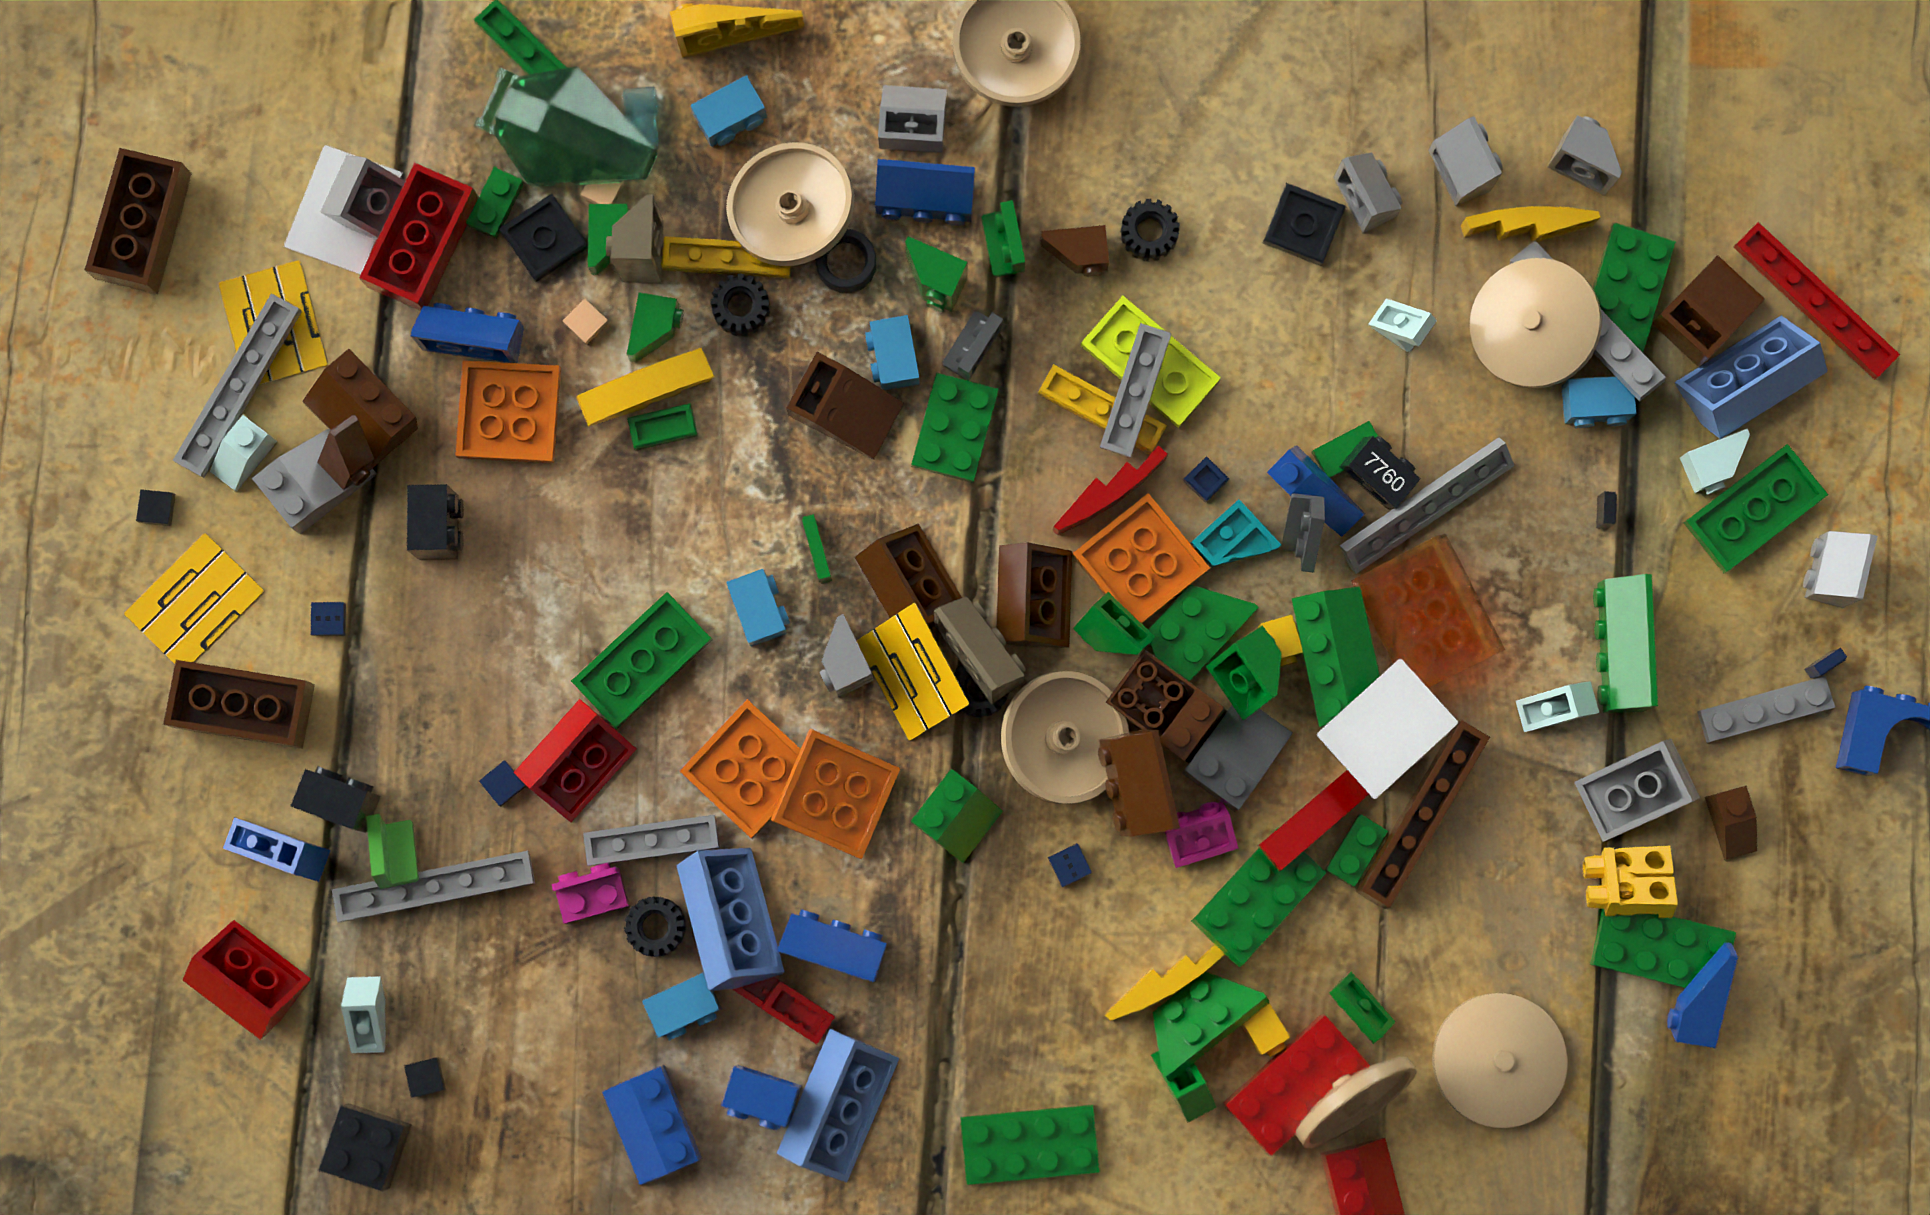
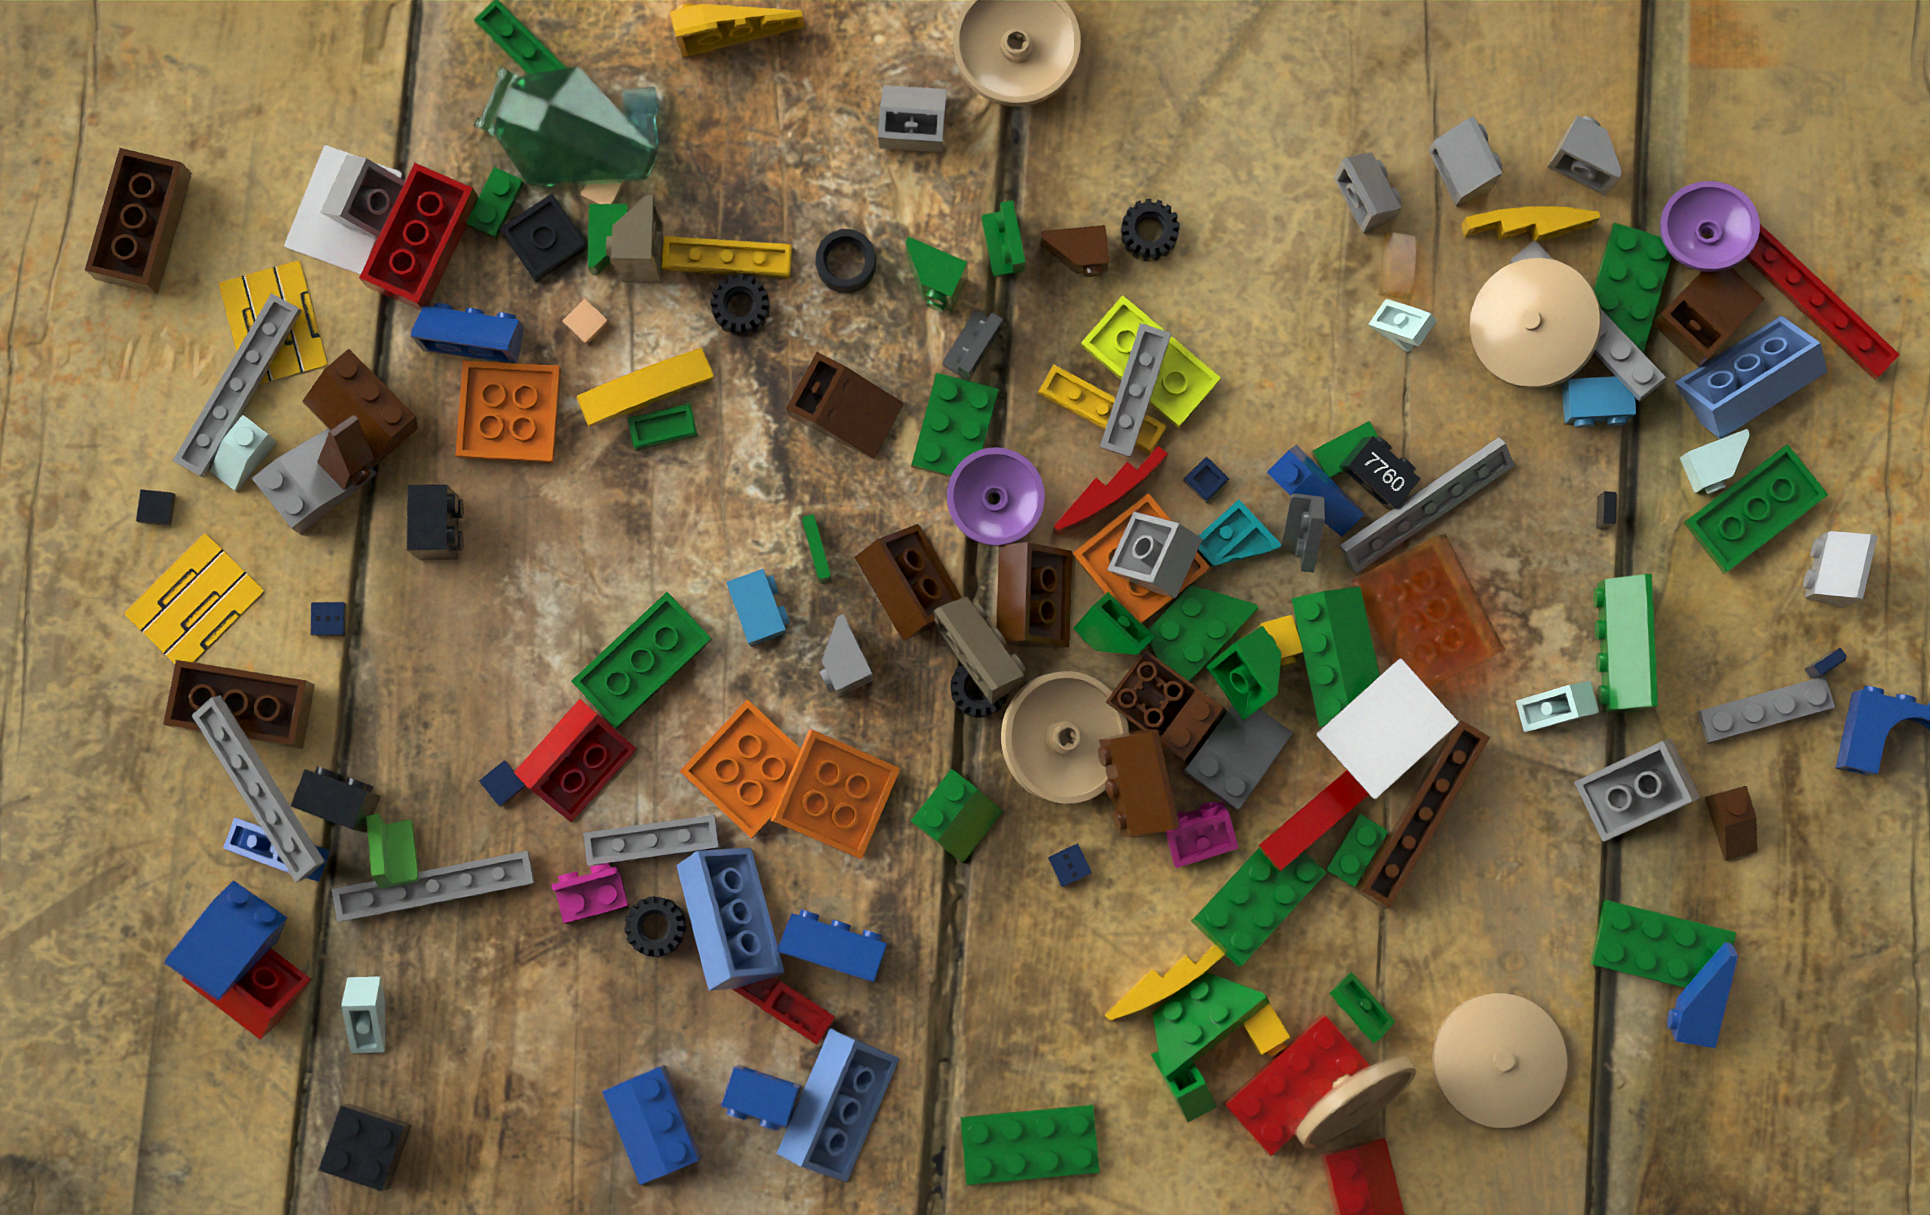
(227, 940): none -> blue slope
(258, 788): none -> light grey plate
(424, 1077): black tile -> none
(653, 324): green slope -> none
(681, 1006): dark azure brick -> none
(729, 111): dark azure brick -> none
(790, 204): tan dish -> none
(894, 353): dark azure brick -> none
(912, 672): yellow sticker -> none
(924, 191): blue slope -> none
(1010, 478): none -> medium lavender dish
(1155, 554): none -> light grey slope
(1304, 224): black tile -> none
(1398, 266): none -> clear yellow slope
(1632, 881): yellow hips -> none
(1713, 210): none -> medium lavender dish

